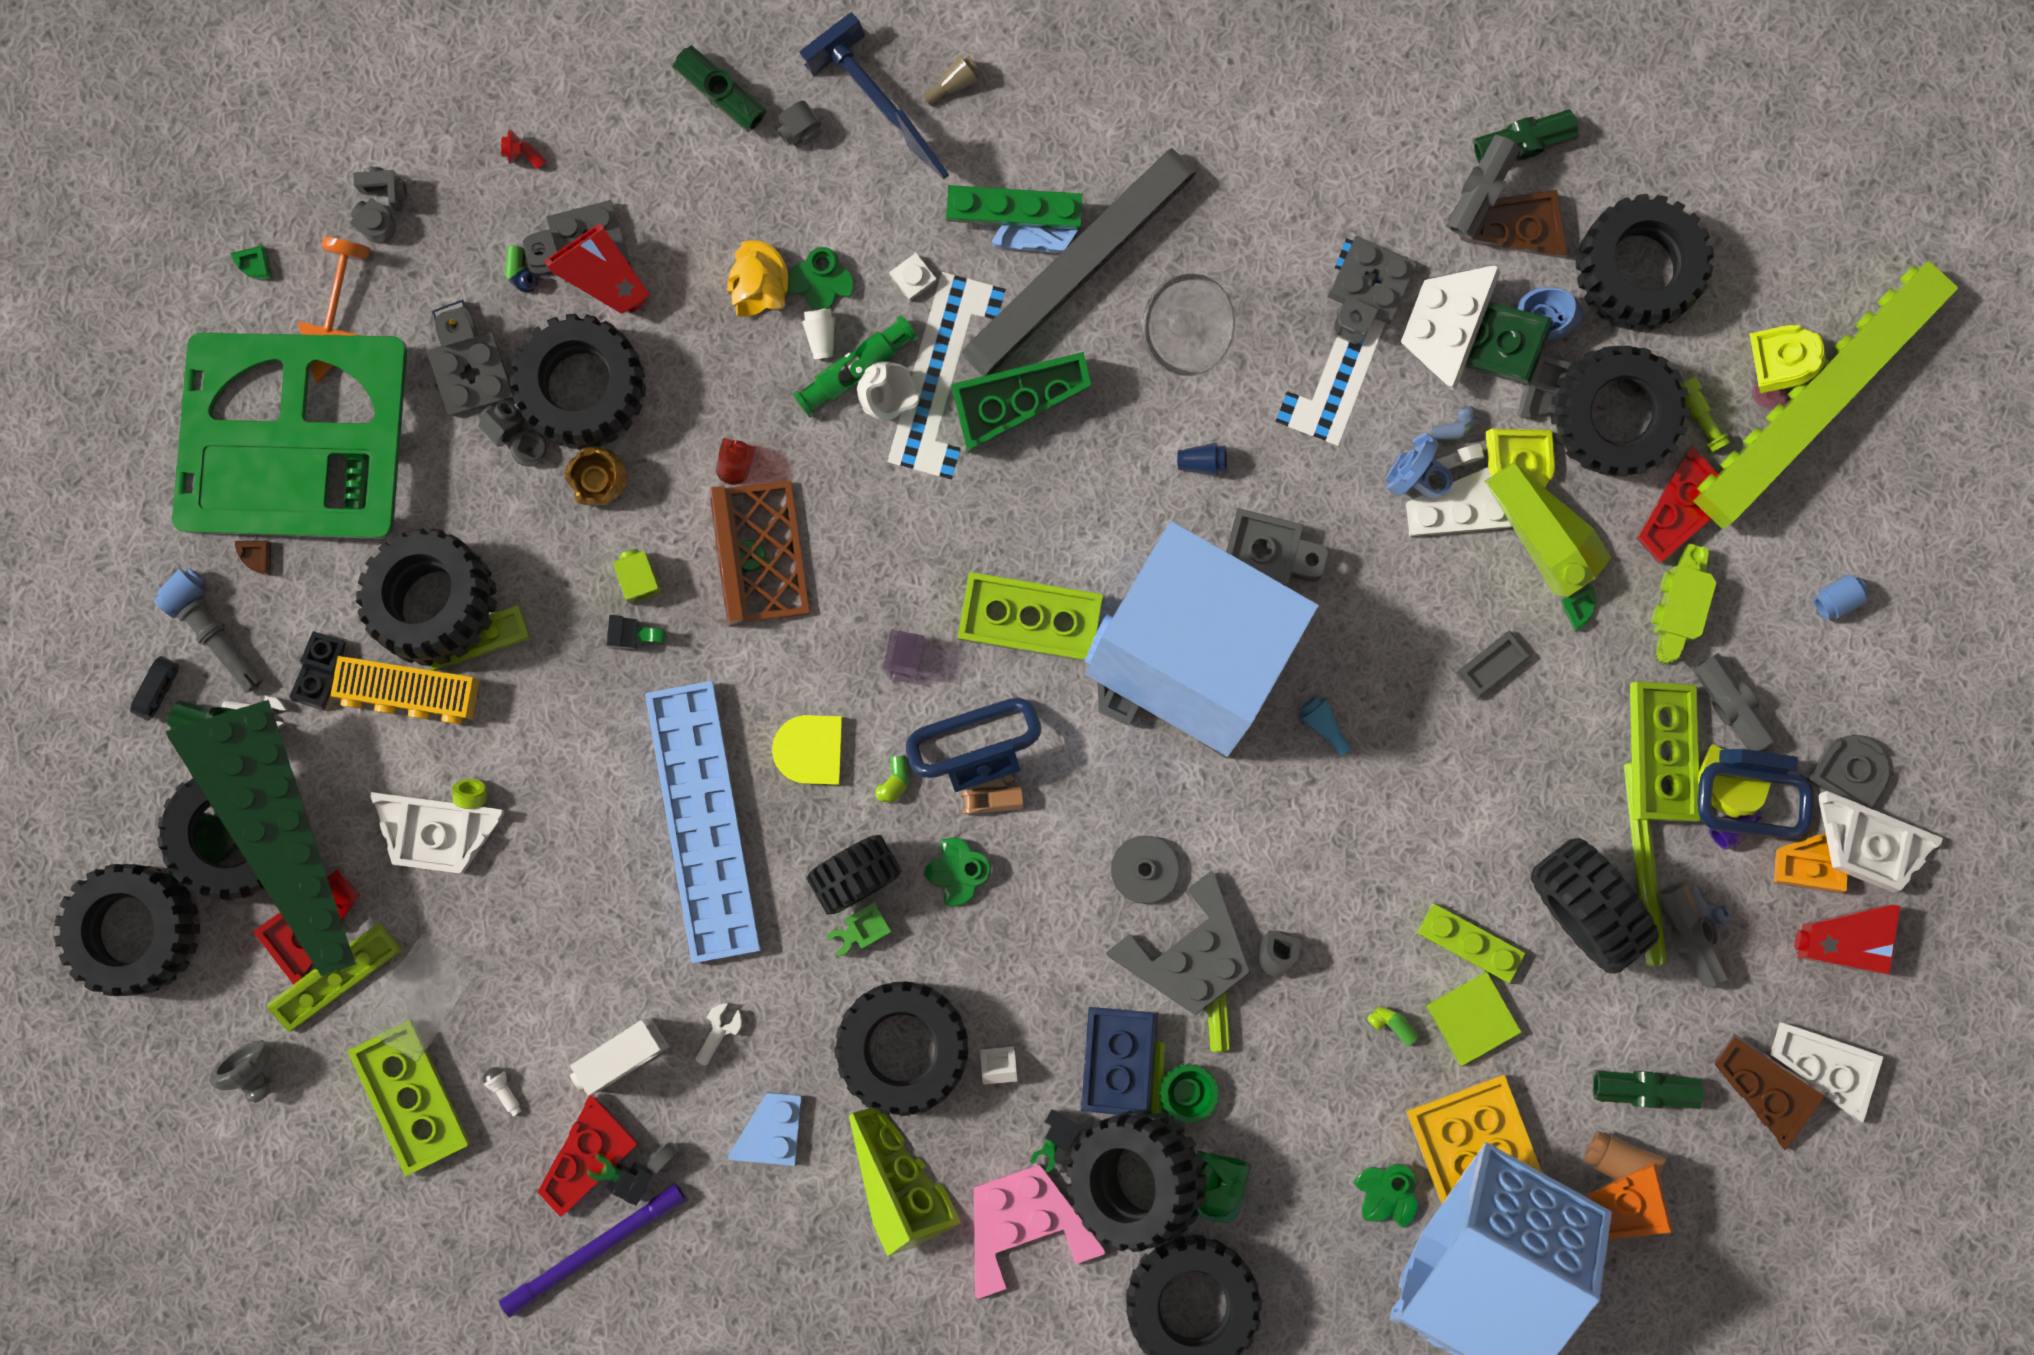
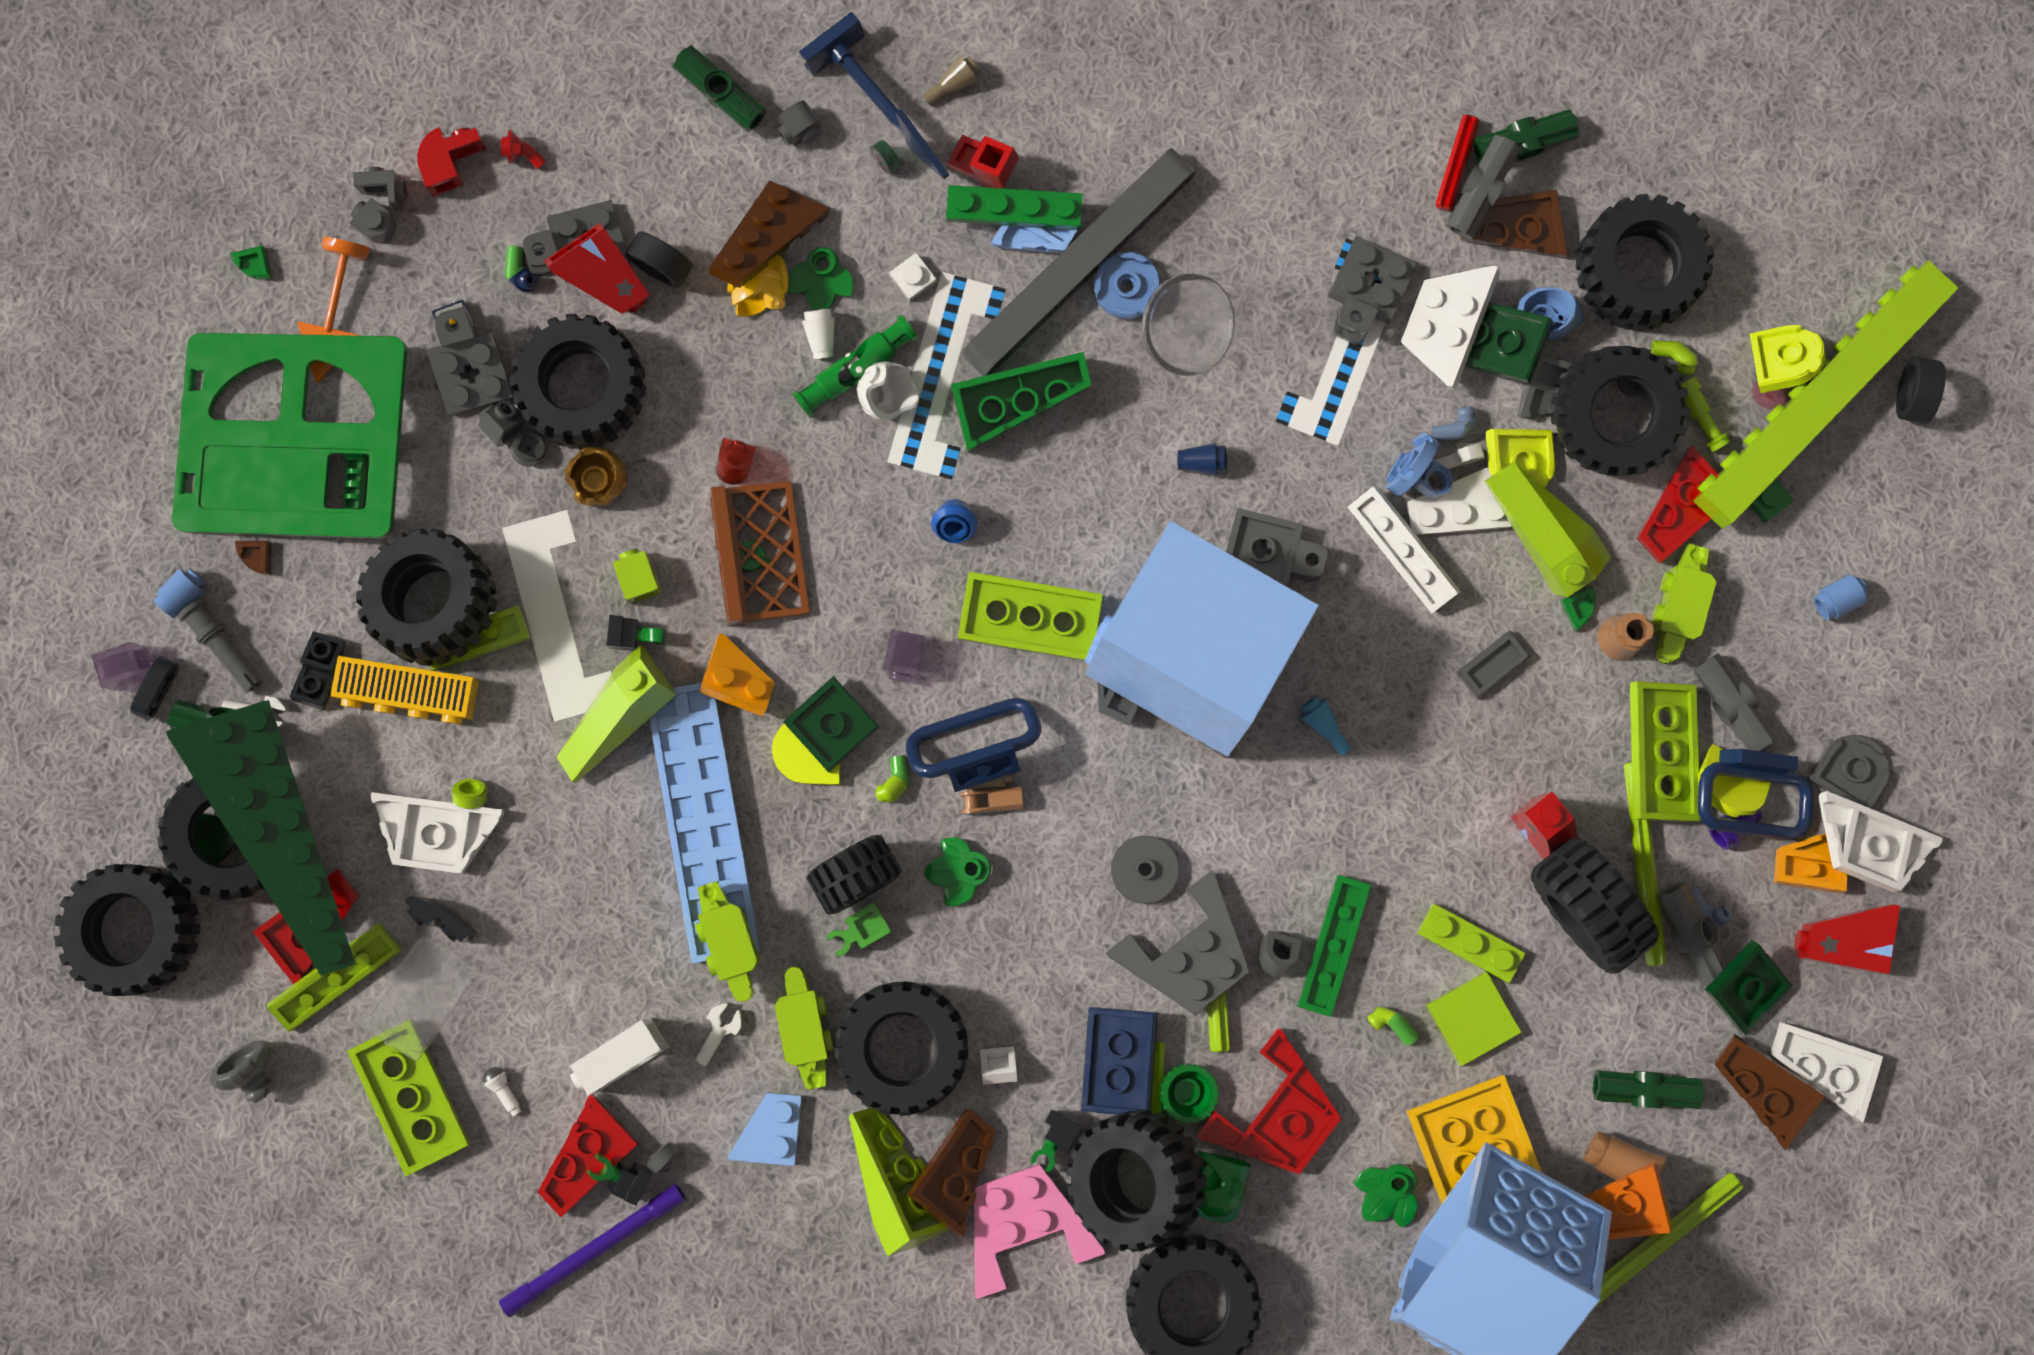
(121, 665): none -> clear purple brick
(432, 913): none -> black slope
(439, 154): none -> red brick
(546, 613): none -> white sticker
(621, 707): none -> lime wedge
(659, 259): none -> black tyre
(728, 940): none -> lime hinge
(736, 678): none -> light orange wing
(764, 232): none -> reddish brown wing
(802, 1028): none -> lime hinge
(831, 724): none -> dark green tile
(885, 156): none -> clear green tile
(953, 1172): none -> reddish brown wing
(954, 521): none -> blue cone
(985, 160): none -> red brick
(1125, 268): none -> medium blue plate
(1291, 1121): none -> red wing
(1333, 945): none -> green plate
(1404, 549): none -> white plate
(1457, 163): none -> red axle
(1545, 823): none -> red slope
(1615, 640): none -> medium nougat plant
(1657, 1244): none -> lime axle
(1679, 352): none -> lime arm
(1748, 987): none -> dark green tile
(1771, 501): none -> green plate
(1920, 390): none -> black tyre

